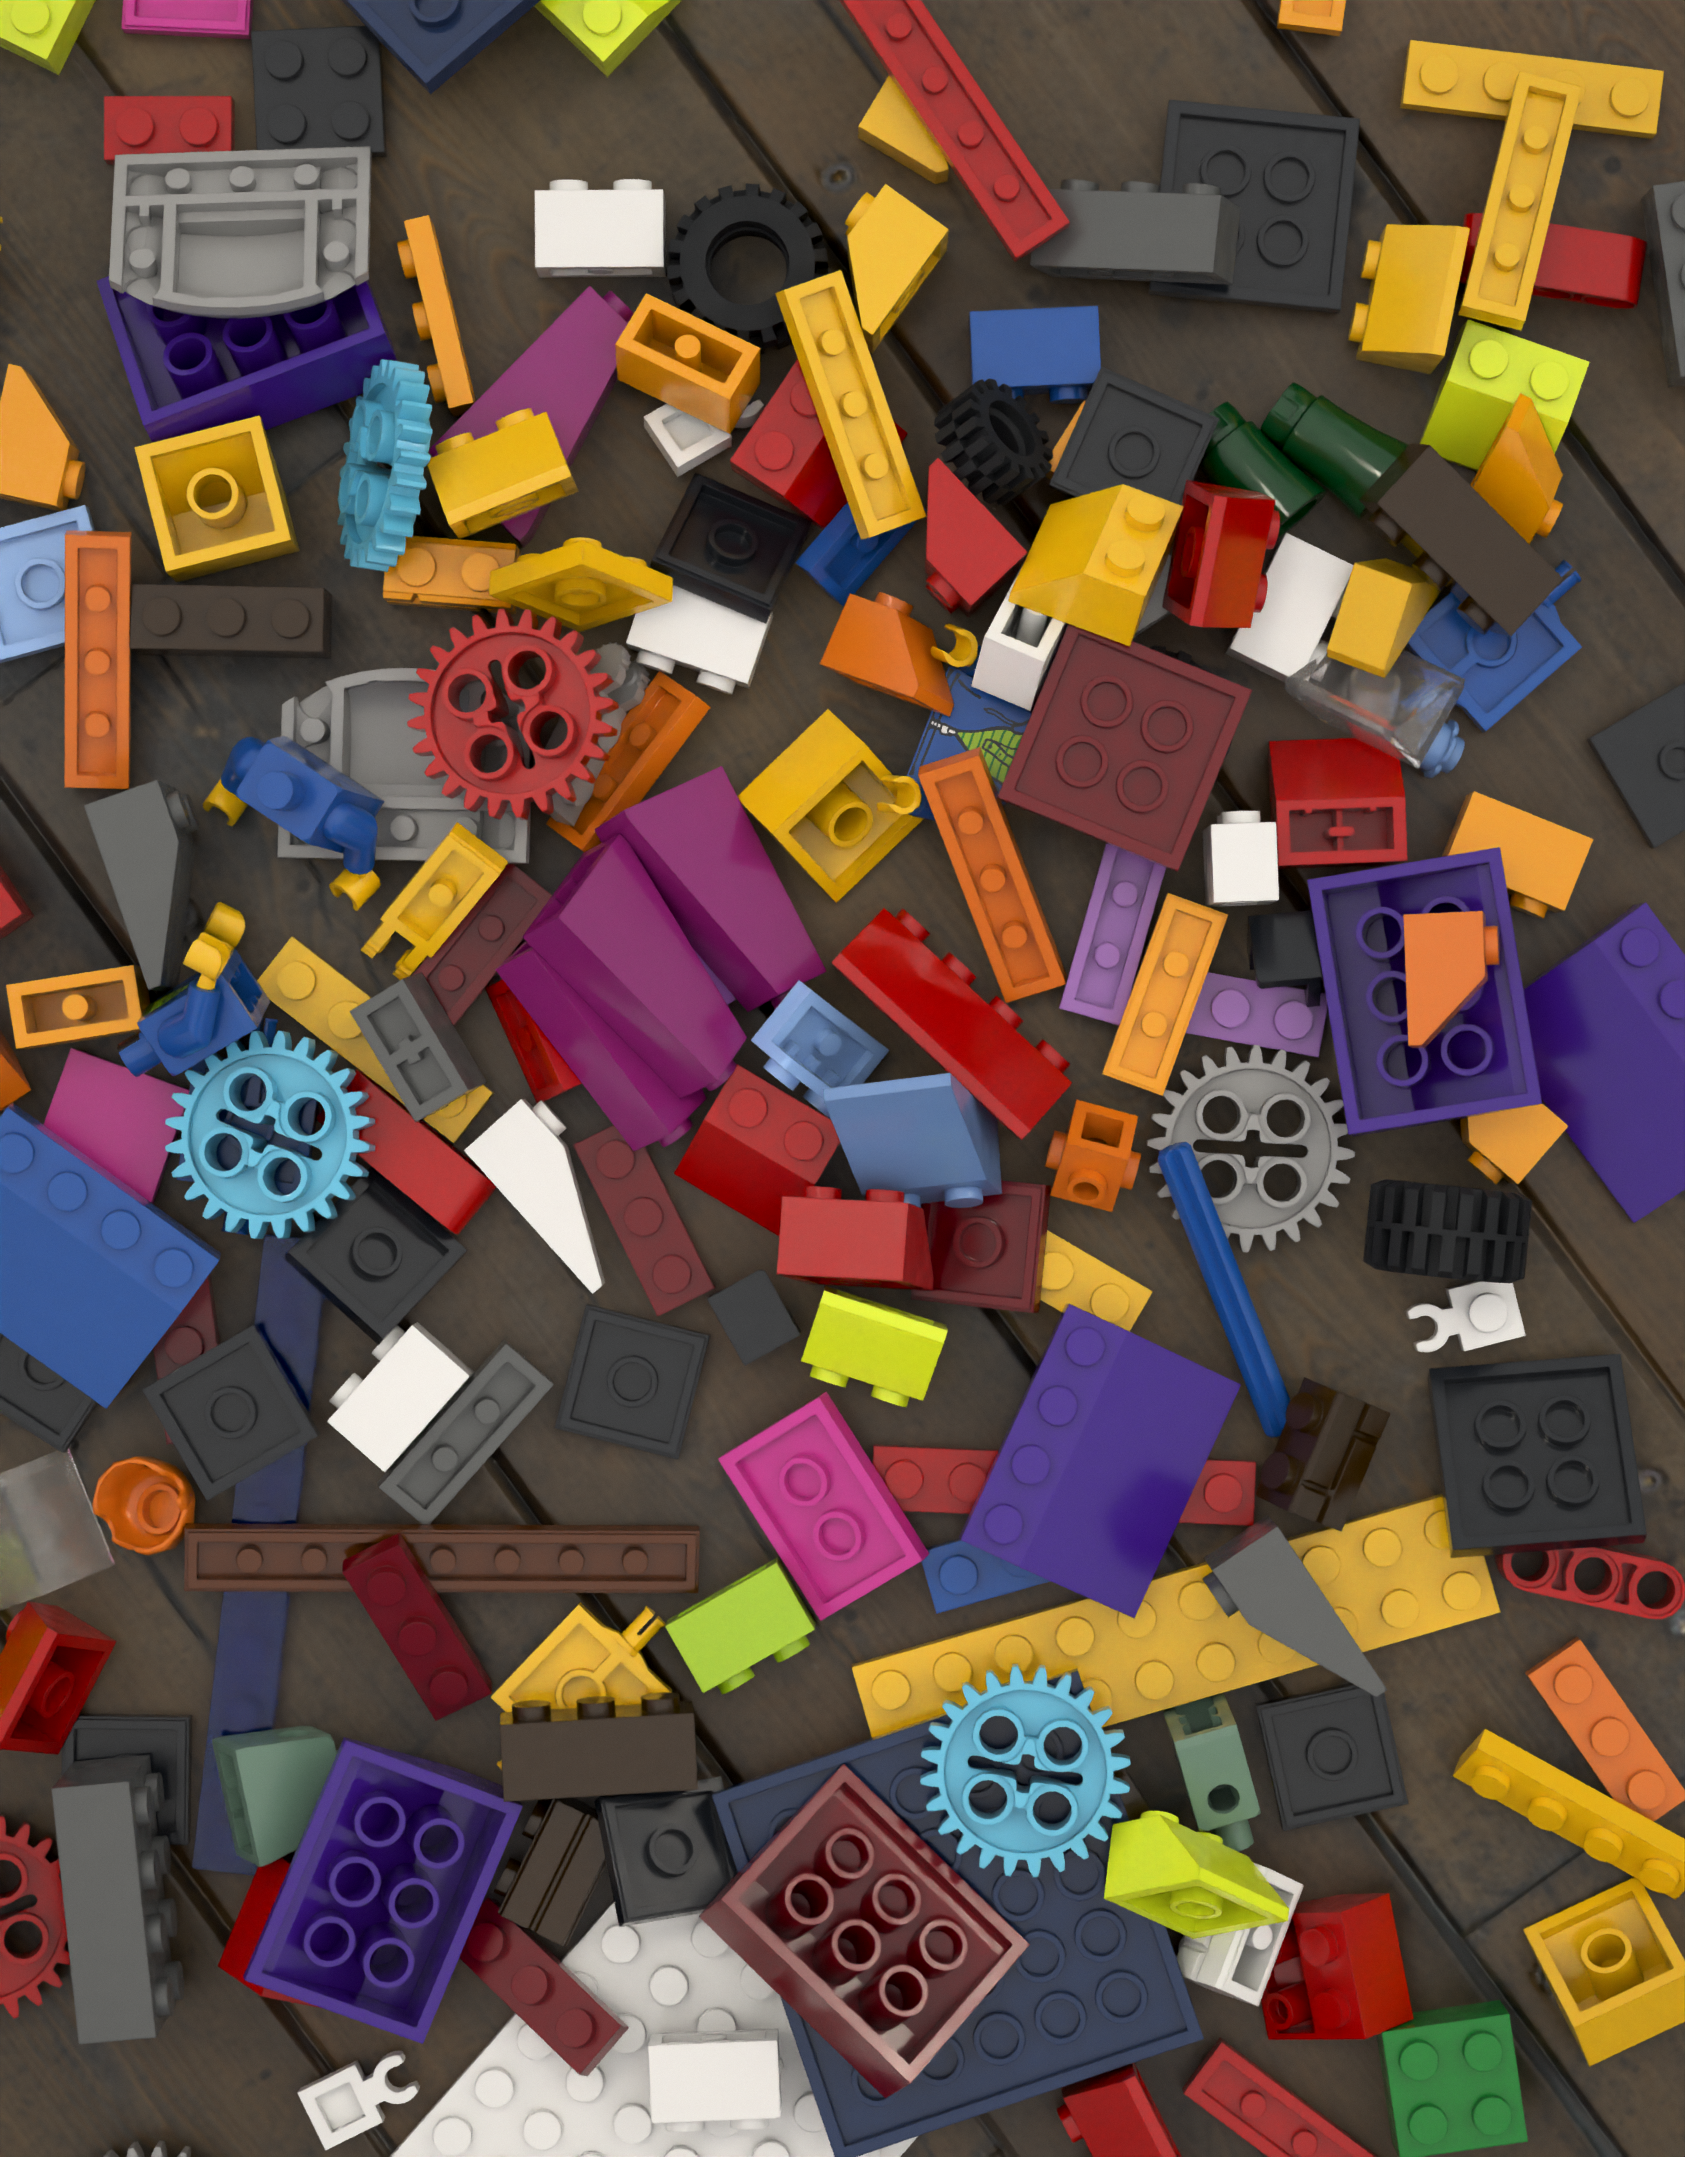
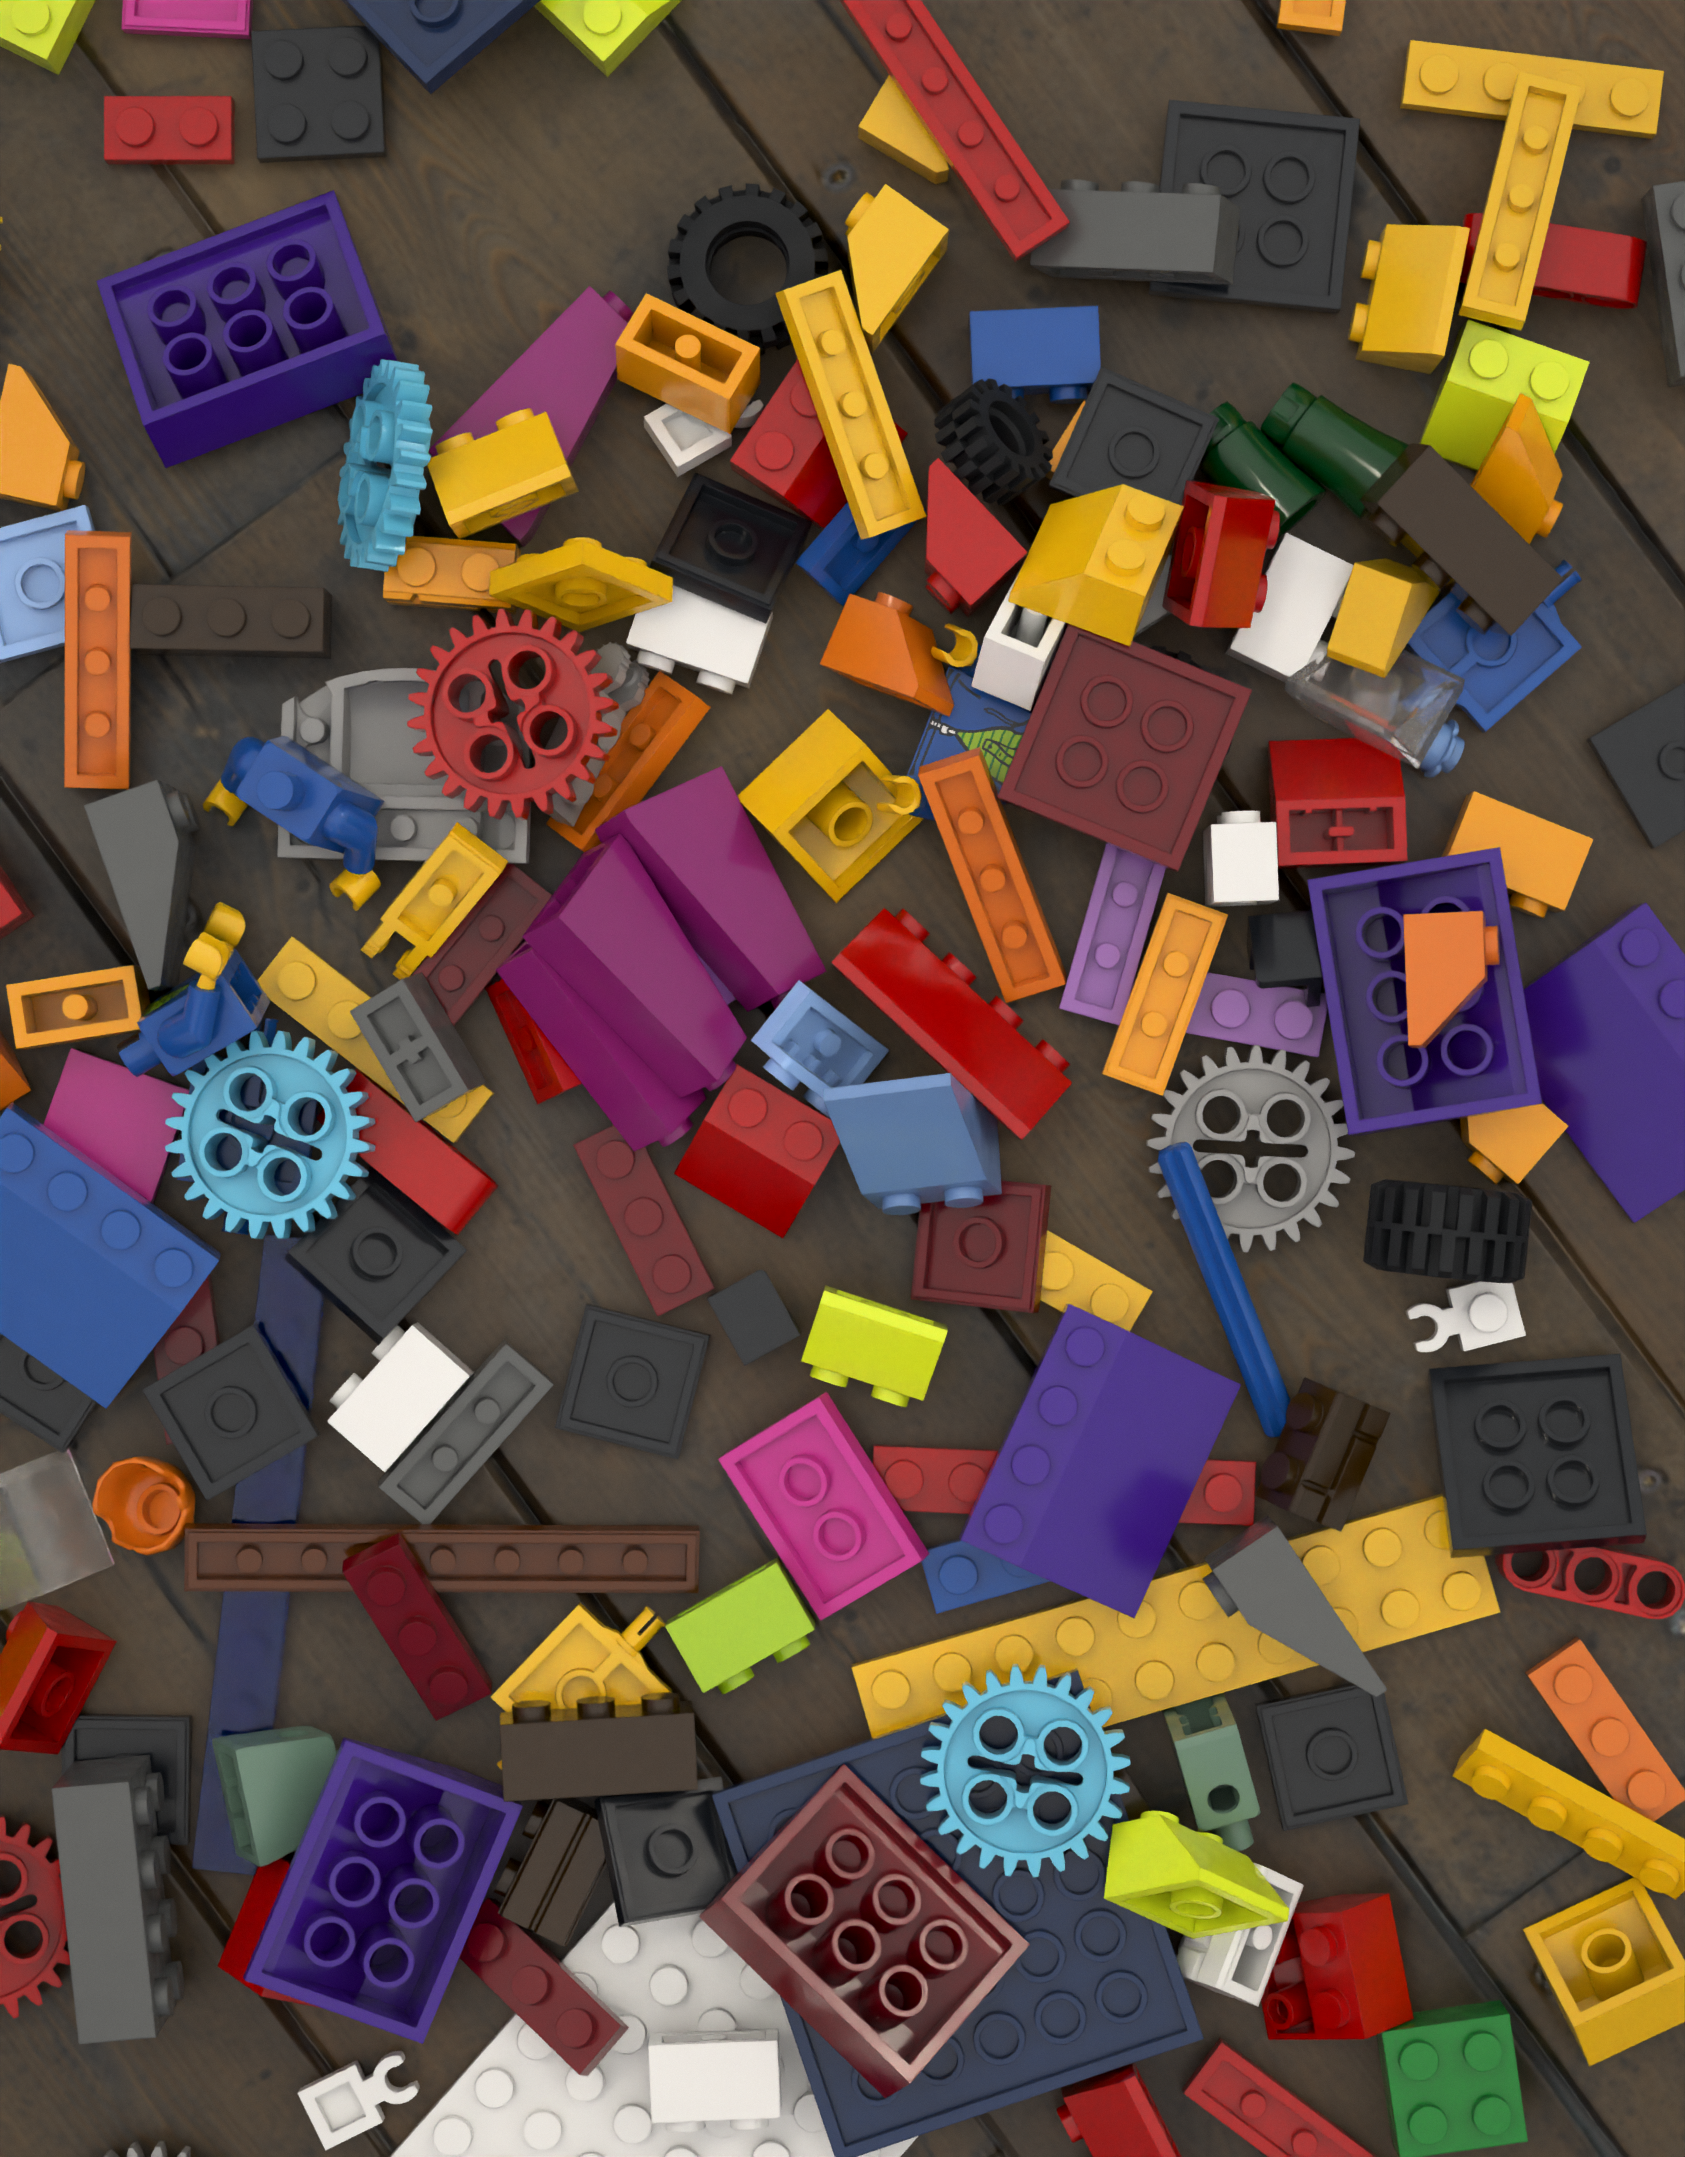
(216, 499): yellow slope -> none
(241, 229): light grey slope -> none
(436, 315): light orange plate -> none
(539, 1179): white slope -> none
(600, 230): white brick -> none
(854, 1240): slope -> none
(1094, 1156): orange brick -> none

